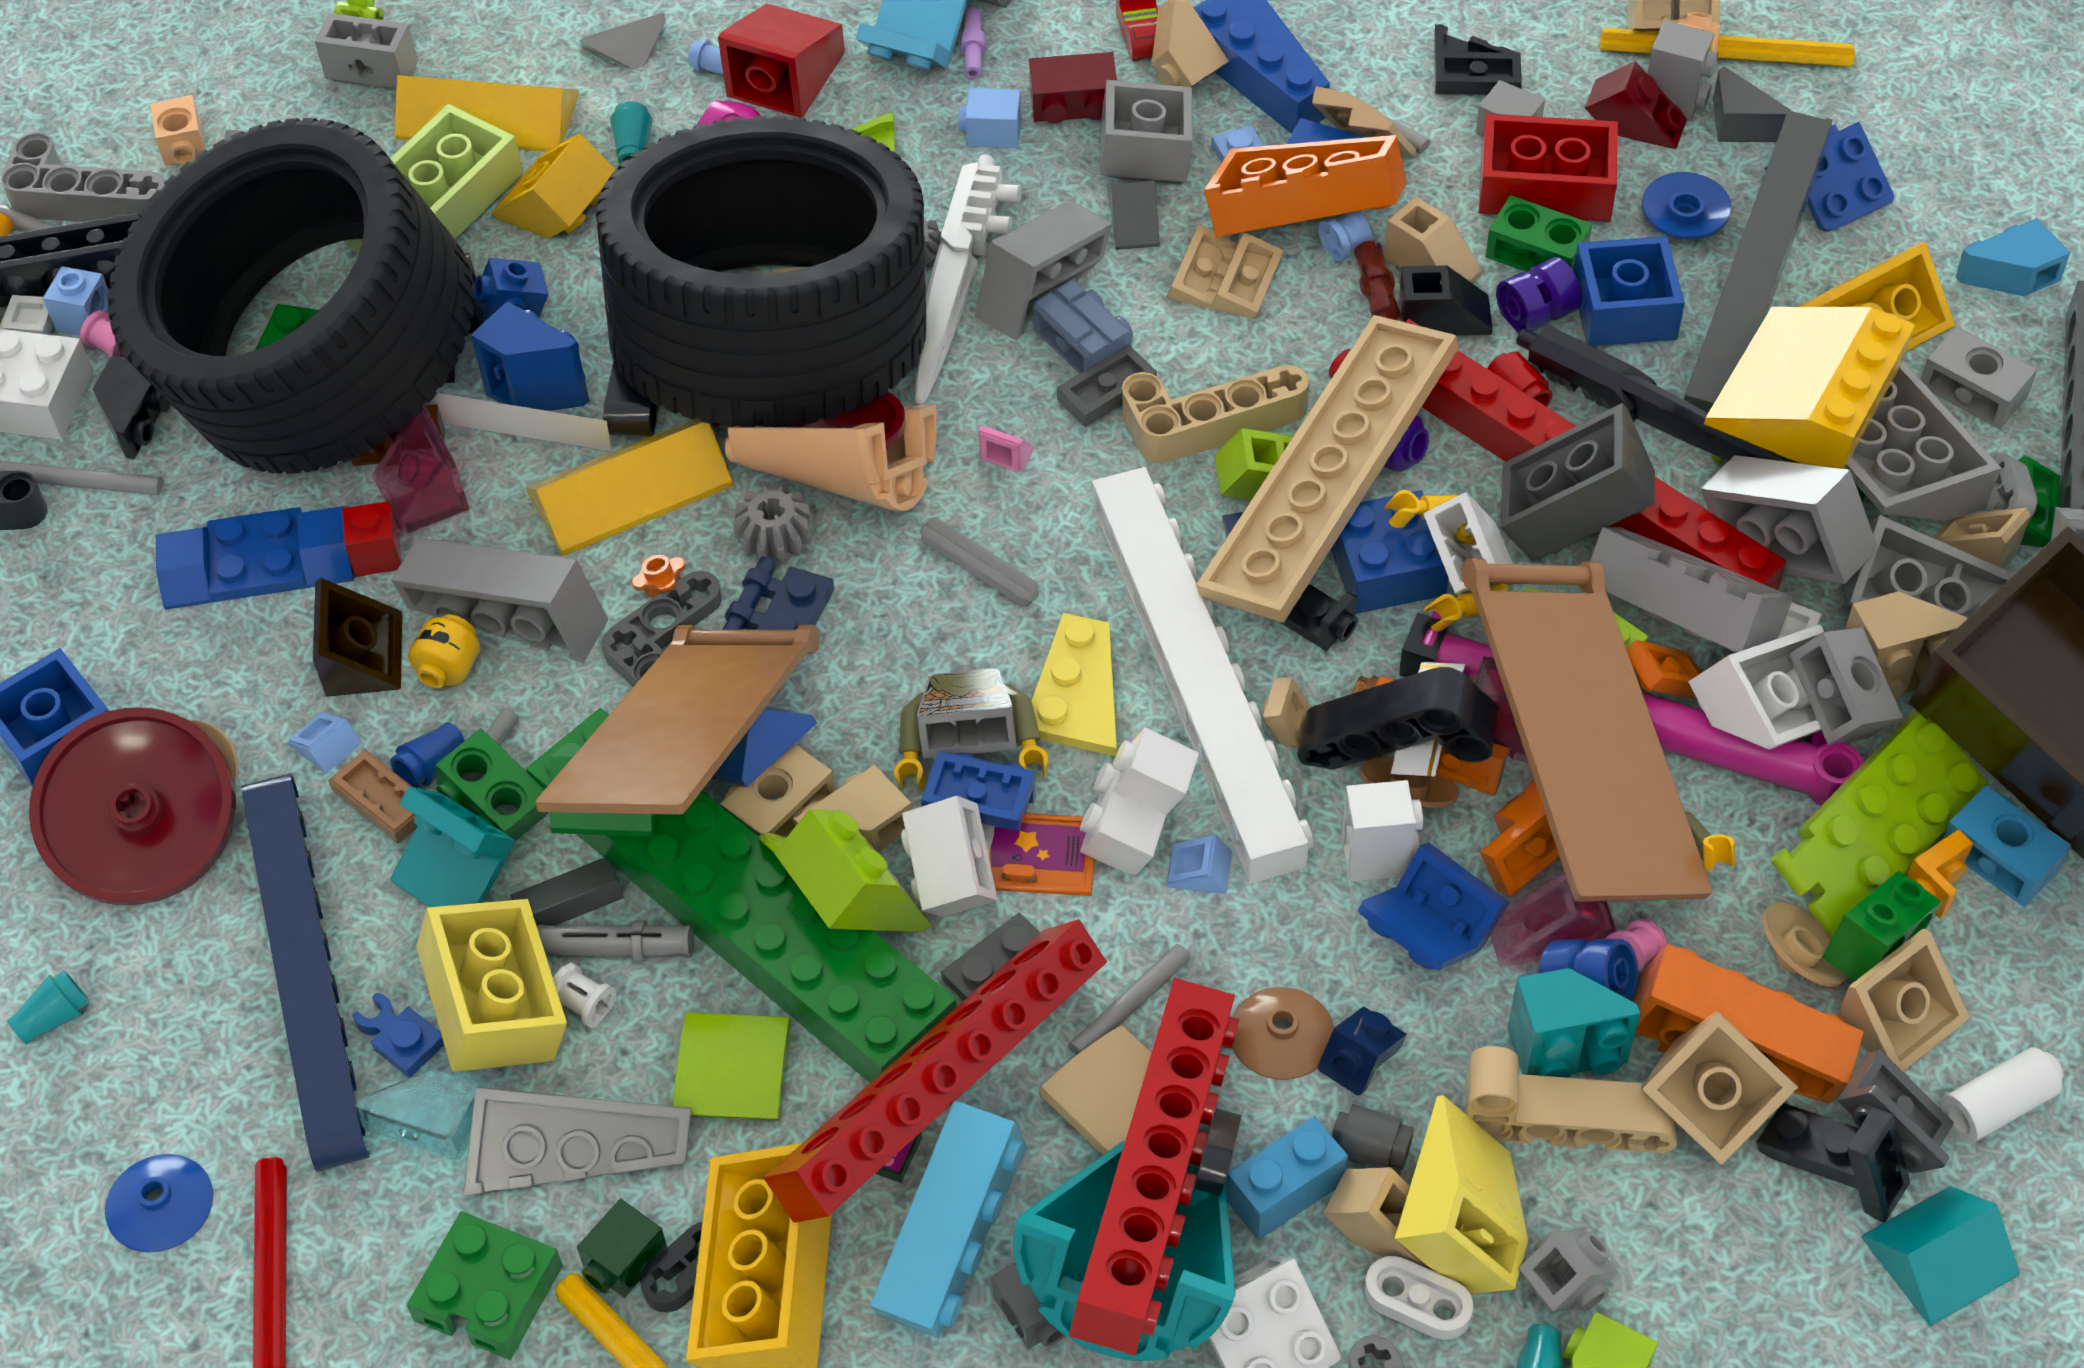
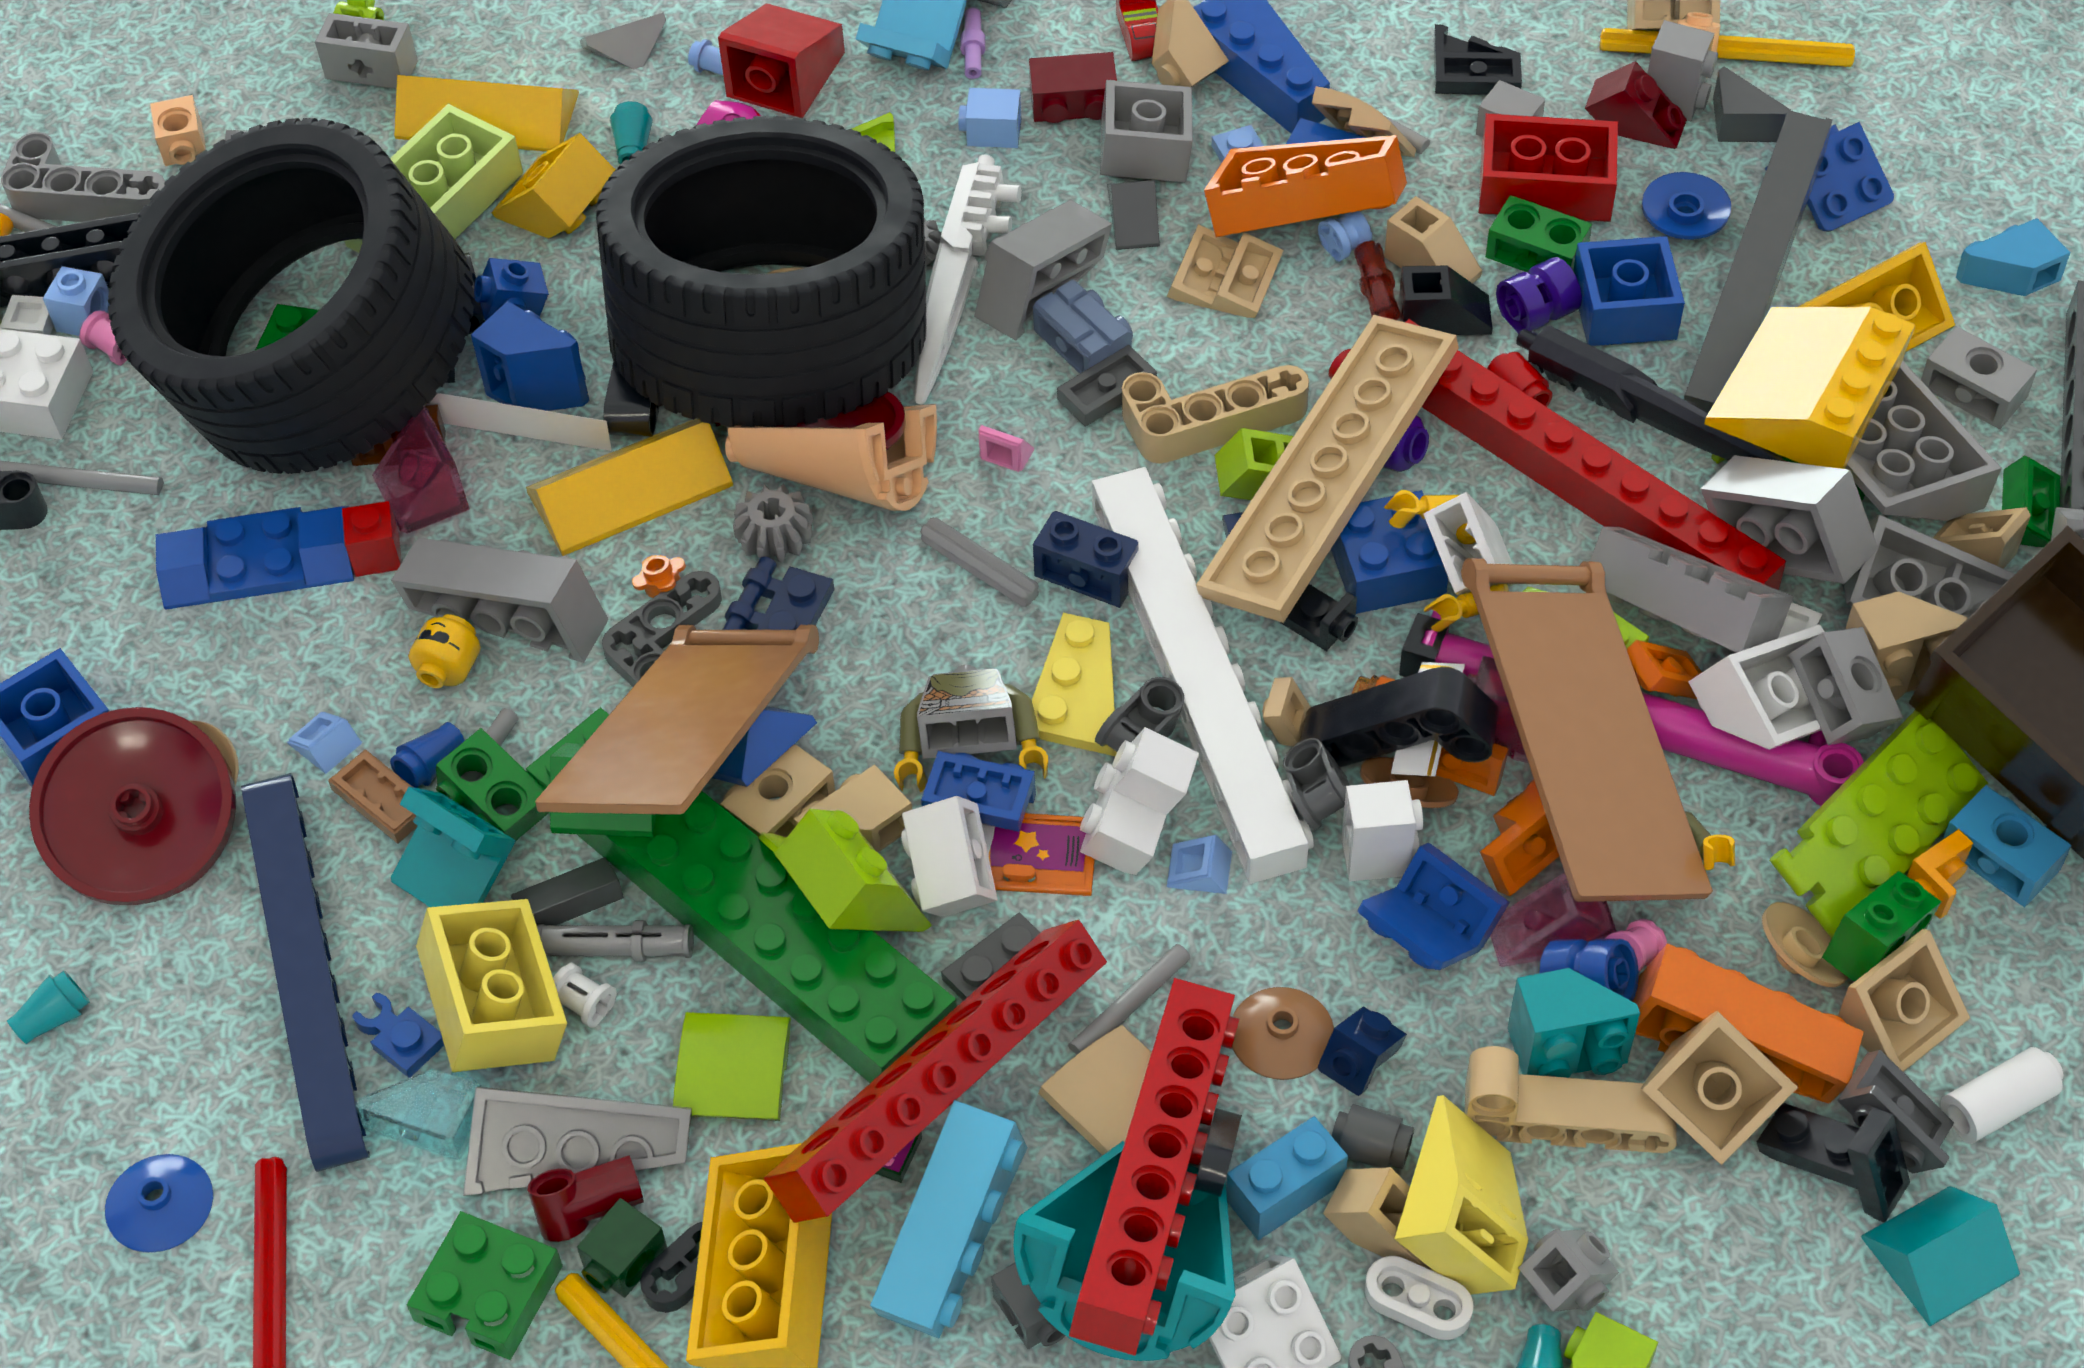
(128, 405): black slope -> none
(355, 641): dark brown slope -> none
(569, 1200): none -> dark red piece
(1084, 558): none -> dark blue bracket
(1138, 713): none -> dark grey piece
(1315, 781): none -> dark grey piece
(1576, 484): dark grey slope -> none
(2012, 487): light grey beam -> none

